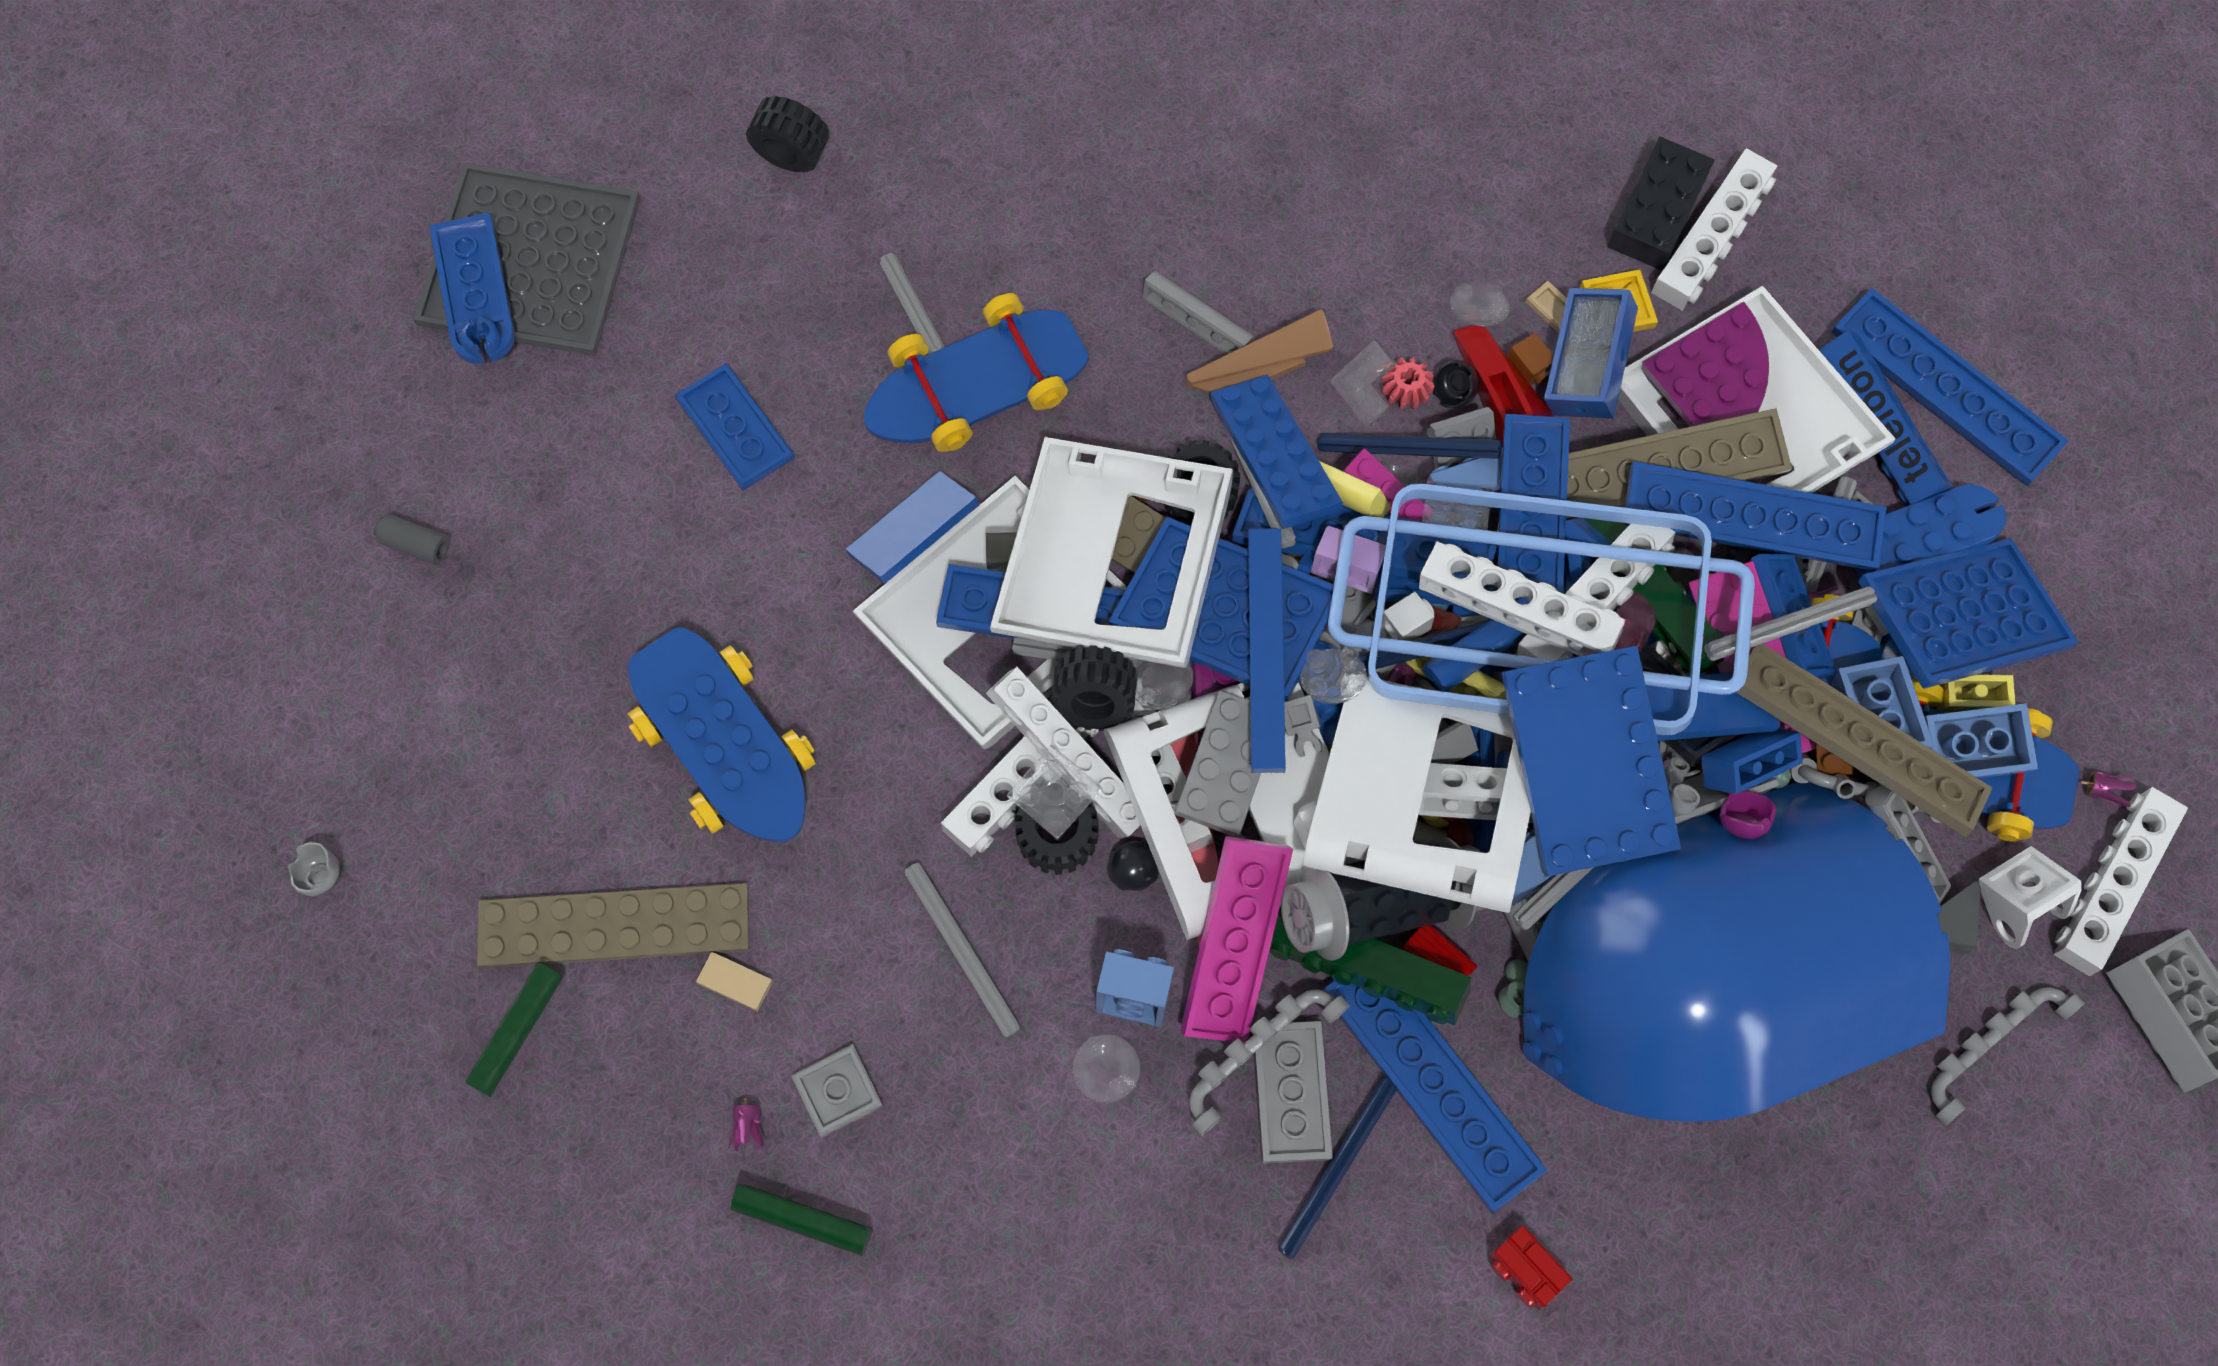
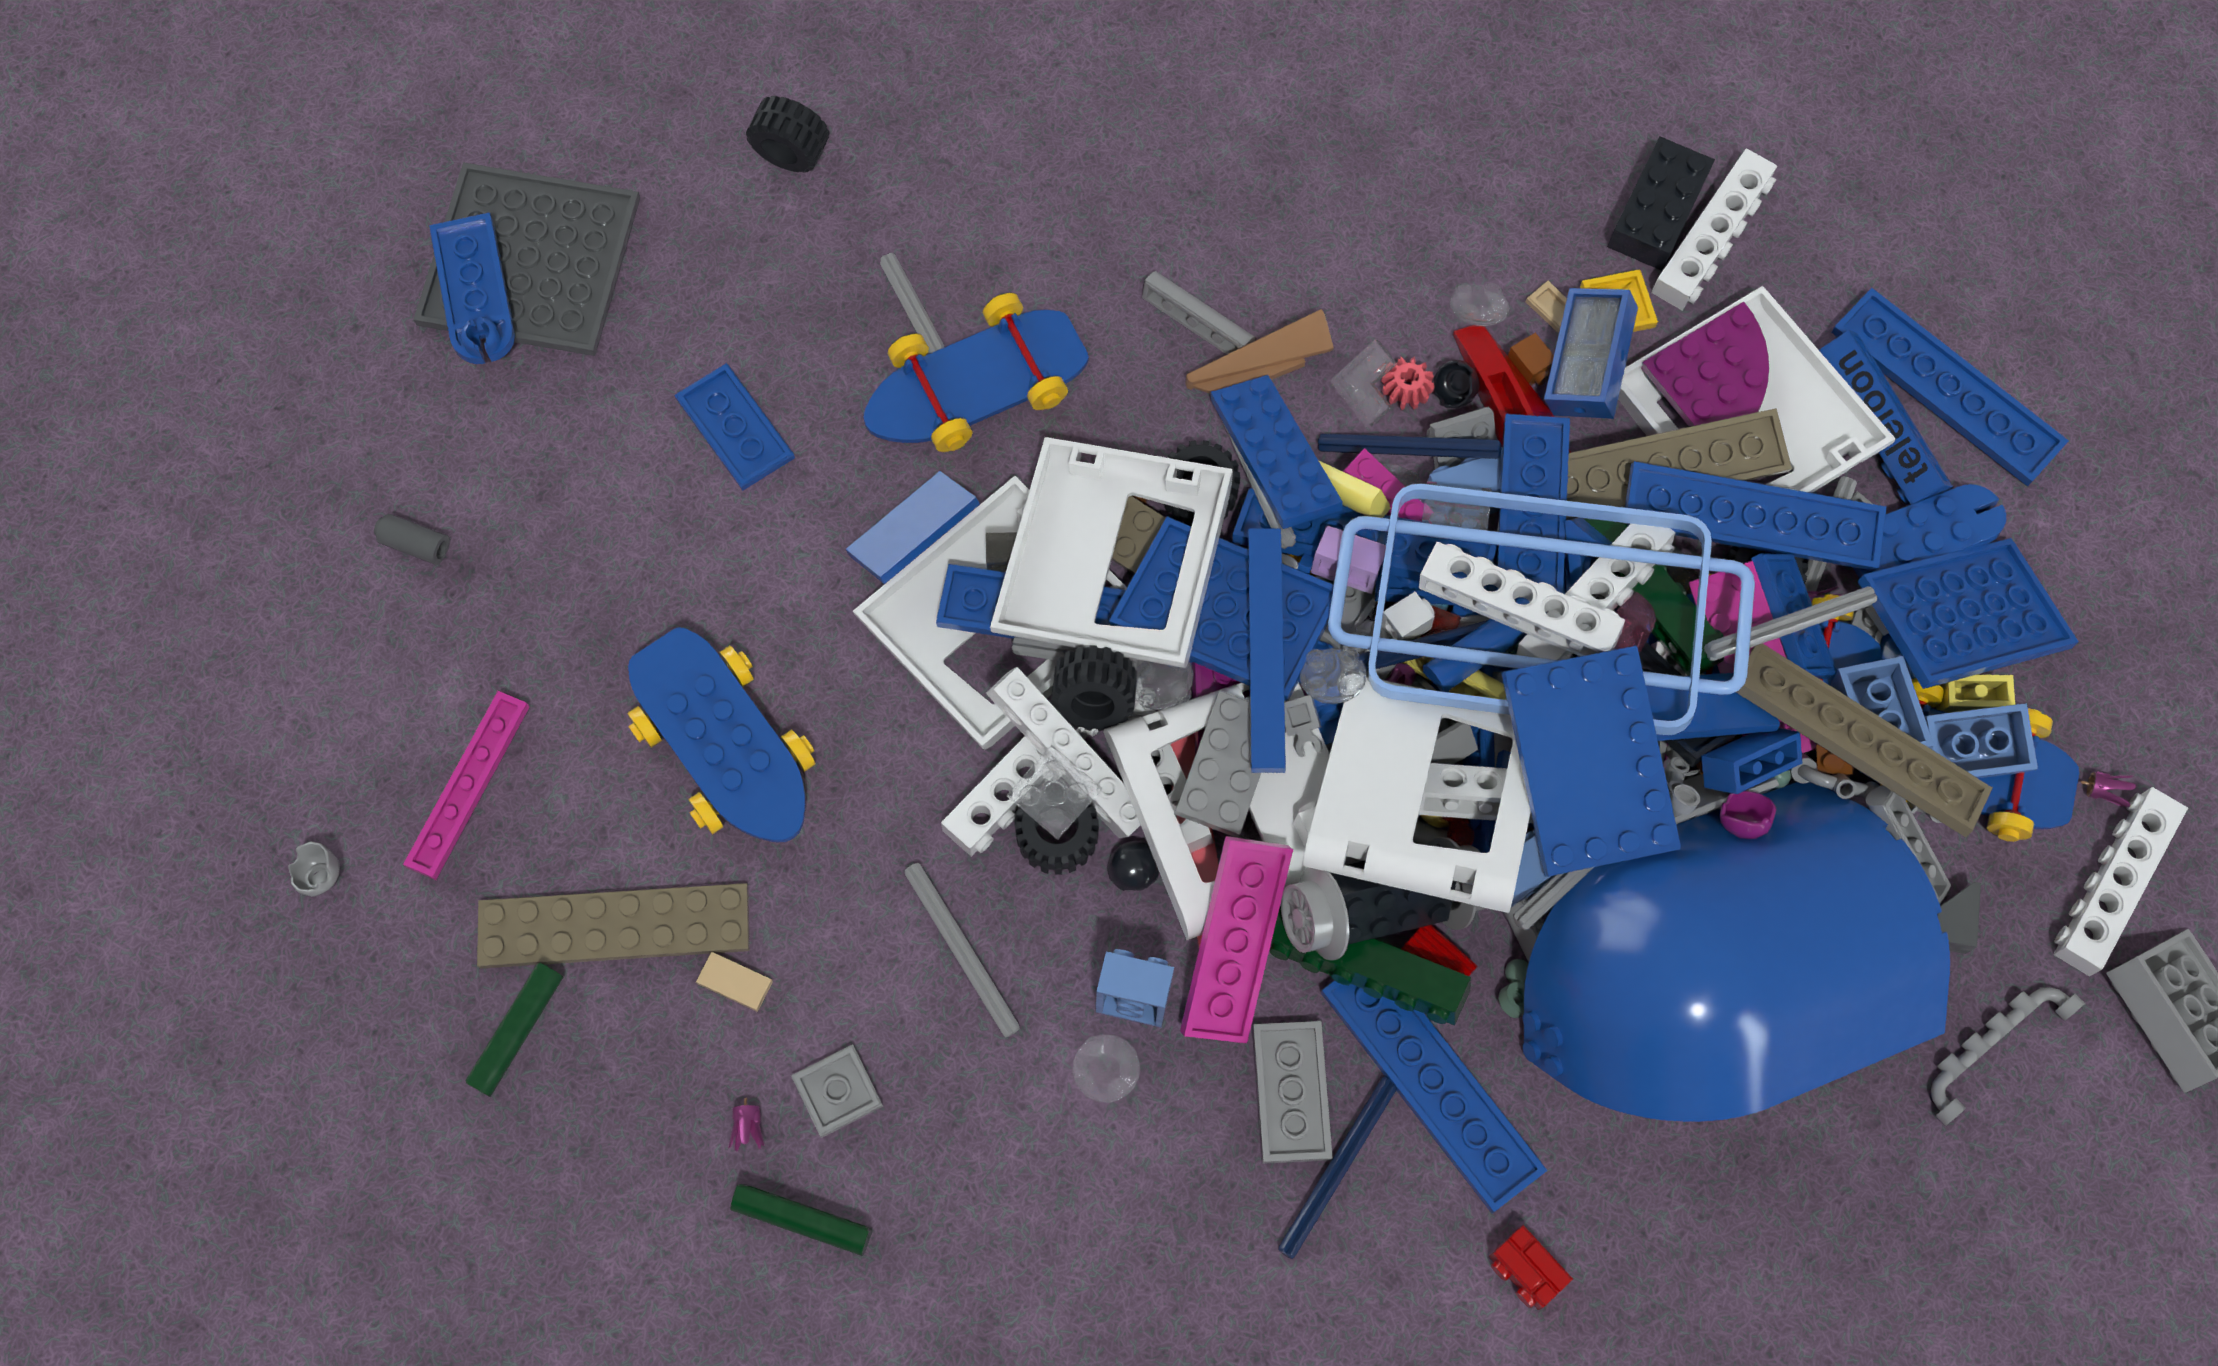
(466, 785): none -> dark pink plate
(1240, 1052): light grey bar -> none
(2020, 905): white hose -> none

